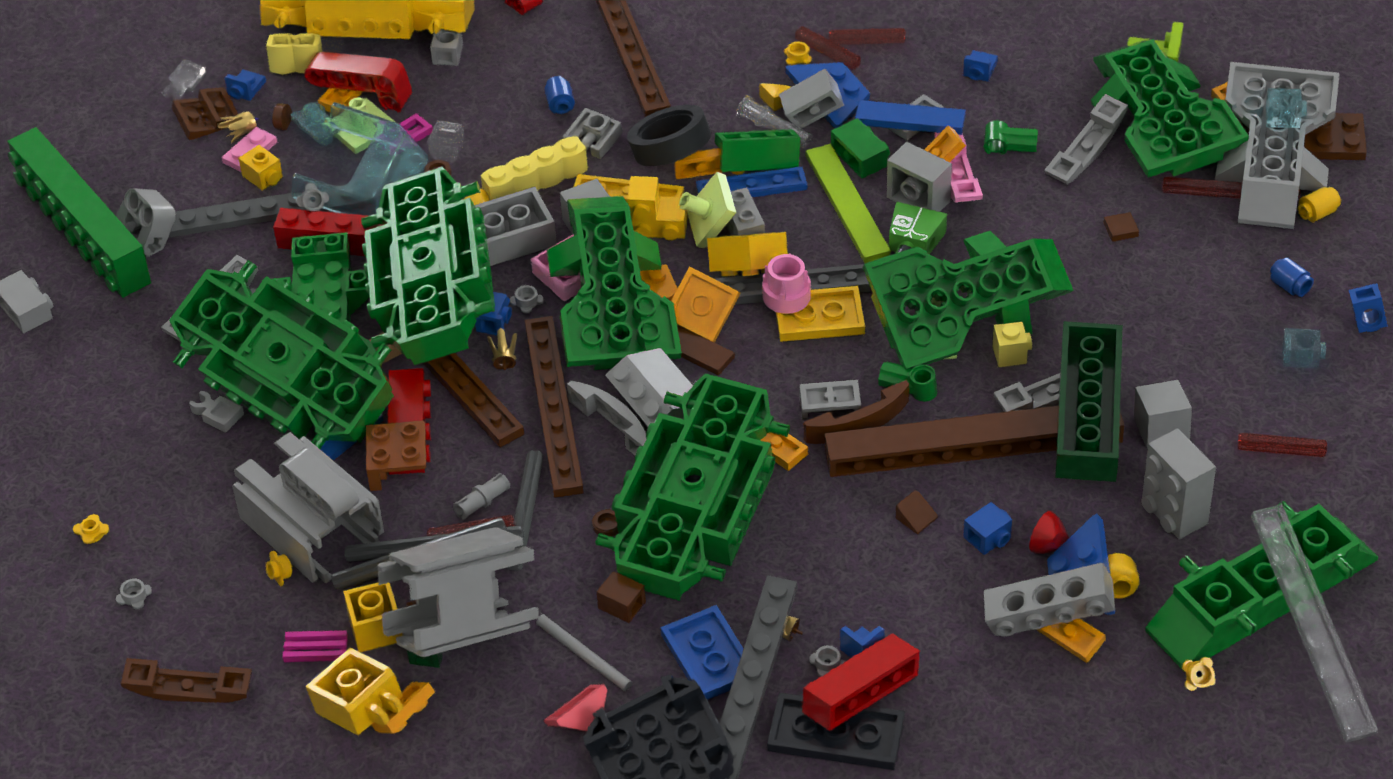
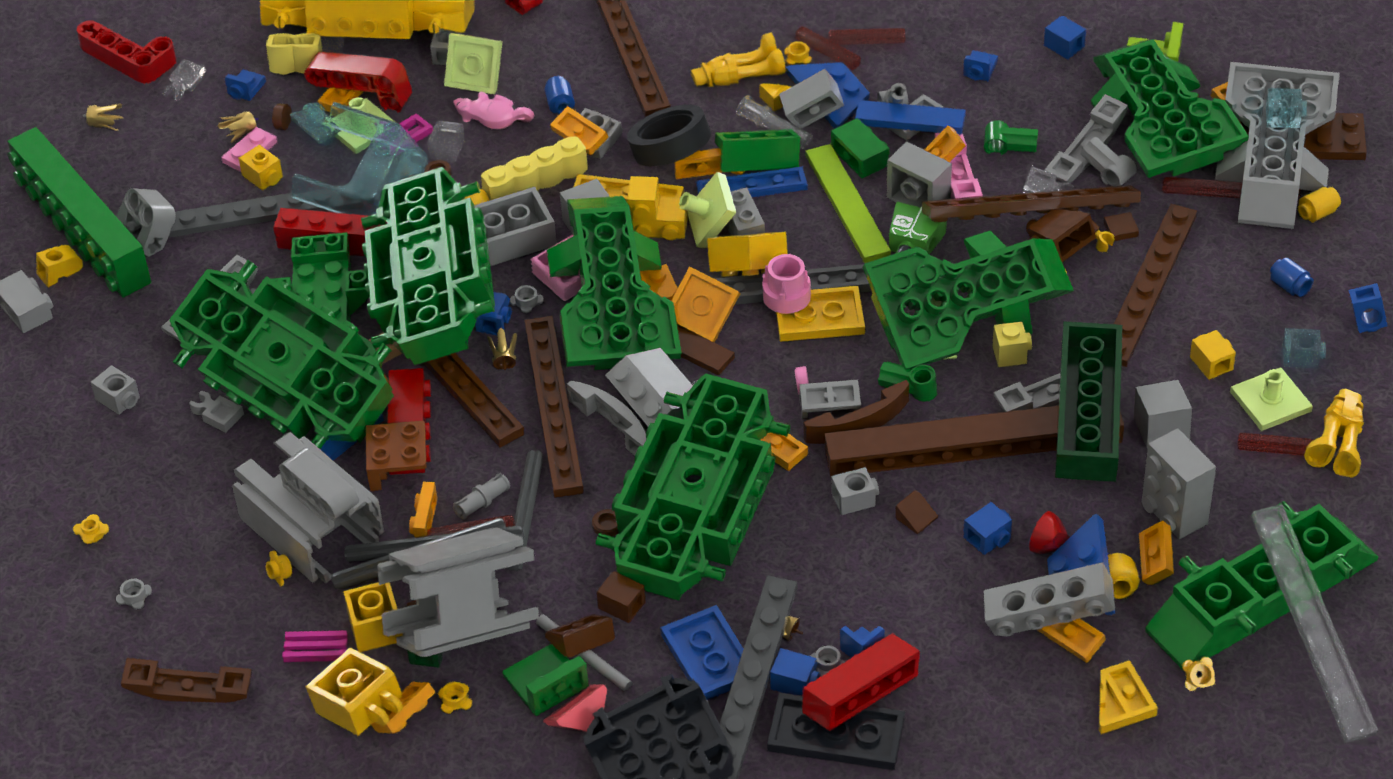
(57, 263): none -> yellow leg
(97, 118): none -> pearl gold piece
(115, 390): none -> light grey brick
(129, 58): none -> red beam
(213, 102): reddish brown slope -> none
(312, 191): light grey plate -> none
(425, 508): none -> light orange plate
(451, 690): none -> yellow plate
(473, 63): none -> yellowish green tile
(492, 113): none -> bright pink animal
(547, 678): none -> green bracket
(571, 124): none -> light orange plate
(581, 634): none -> reddish brown slope
(731, 68): none -> yellow piece
(793, 672): none -> blue brick
(801, 376): none -> bright pink tile
(854, 490): none -> light grey brick
(895, 94): none -> light grey pin
(1021, 203): none -> reddish brown plate
(1043, 181): none -> clear plate
(1064, 37): none -> blue panel
(1069, 231): none -> reddish brown torso
(1113, 168): none -> light grey piece
(1123, 698): none -> yellow wing
(1153, 276): none -> reddish brown plate
(1156, 553): none -> light orange plate
(1212, 354): none -> yellow brick
(1271, 399): none -> yellowish green tile
(1345, 420): none -> yellow piece

